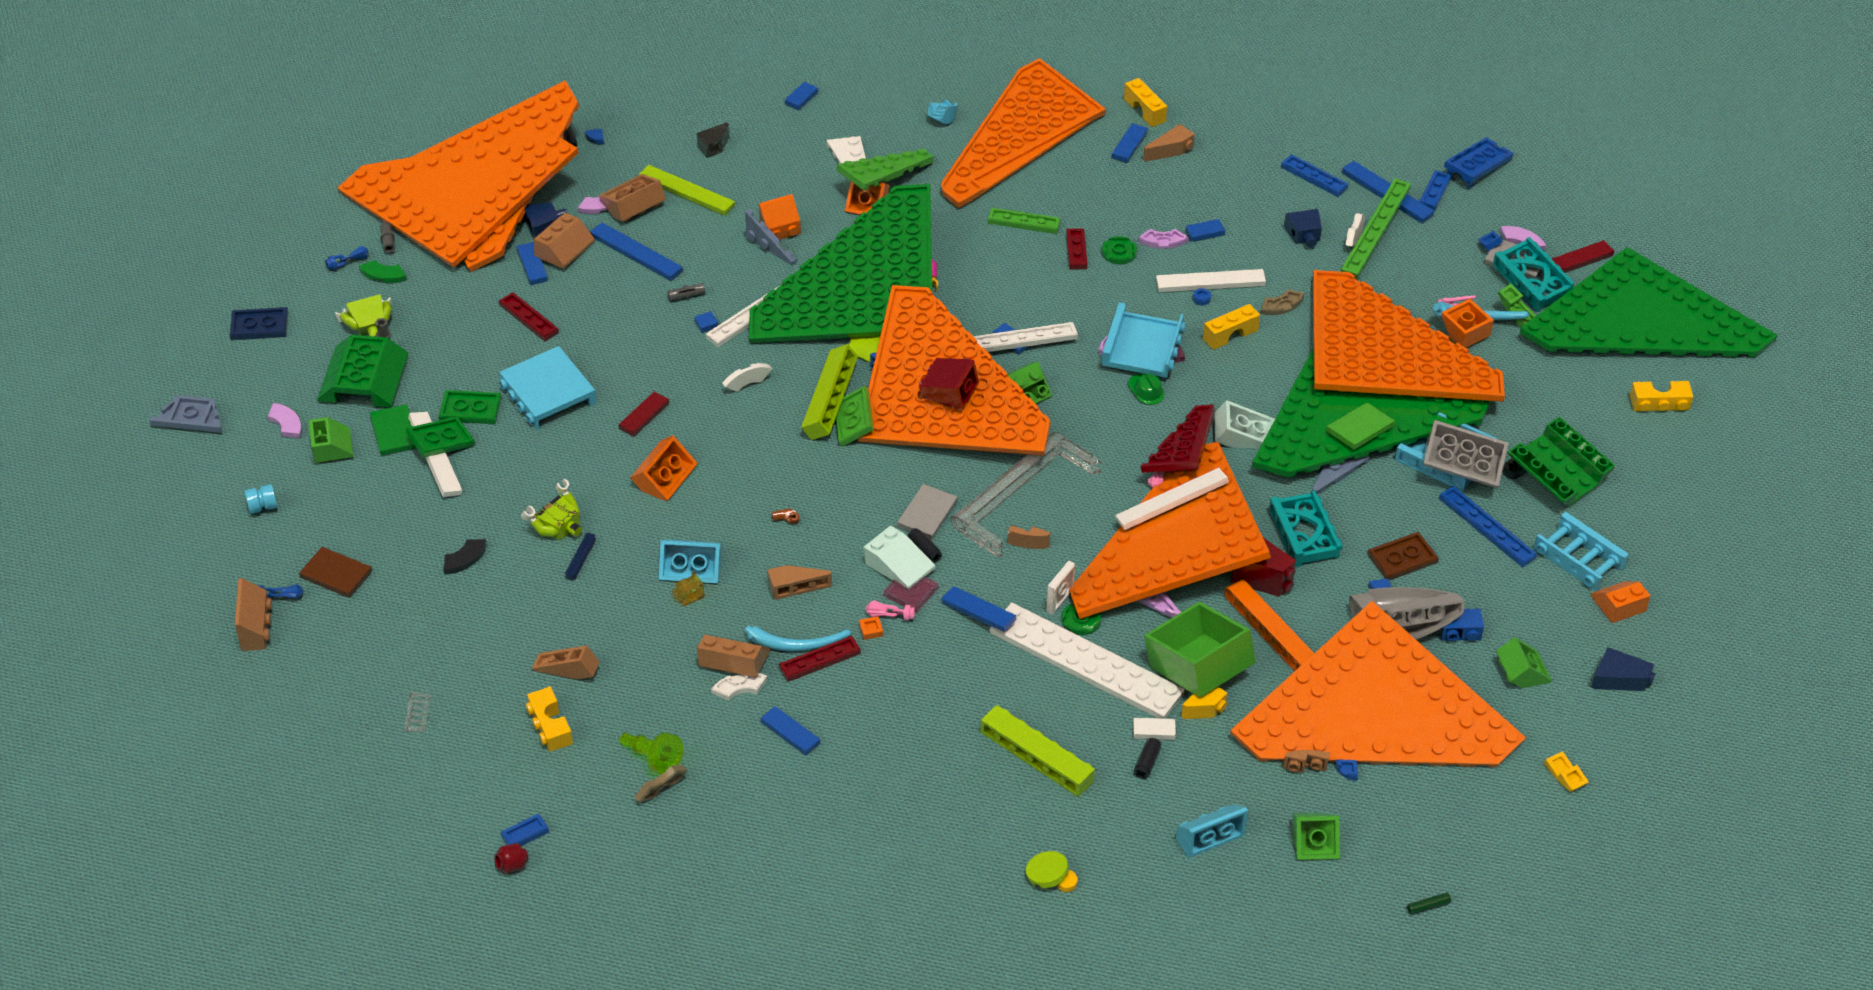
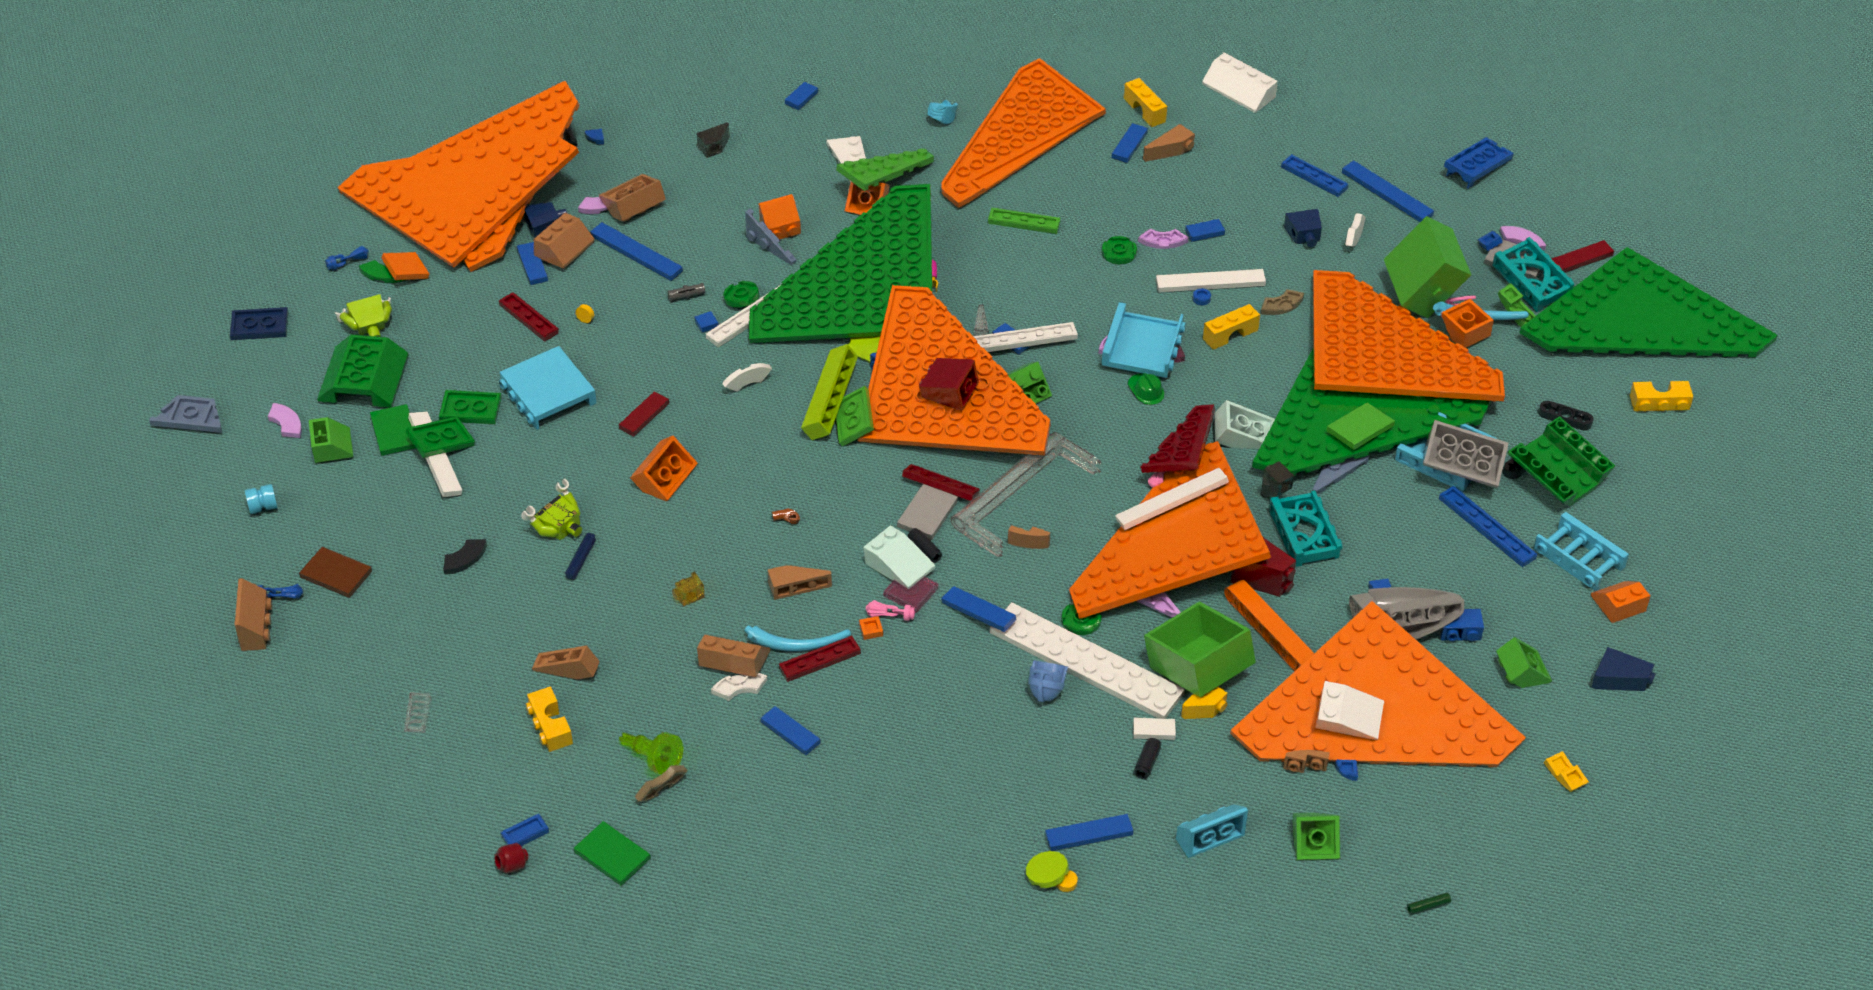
(382, 328): dark grey pin -> none
(387, 237): dark grey pin -> none
(405, 266): none -> orange tile
(584, 313): none -> yellow tile
(612, 853): none -> green tile
(683, 557): medium azure slope -> none
(690, 191): lime tile -> none
(741, 294): none -> green tile
(940, 482): none -> dark red tile
(981, 326): none -> clear slope
(1037, 750): lime brick -> none
(1046, 680): none -> medium blue helmet
(1059, 587): white tile -> none
(1076, 248): dark red tile -> none
(1089, 832): none -> blue tile
(1240, 83): none -> white slope
(1276, 480): none -> clear smoke slope
(1349, 711): none -> white slope
(1376, 227): bright green plate -> none
(1403, 556): reddish brown tile -> none
(1427, 266): none -> bright green container
(1435, 189): blue tile -> none
(1578, 414): none -> black beam

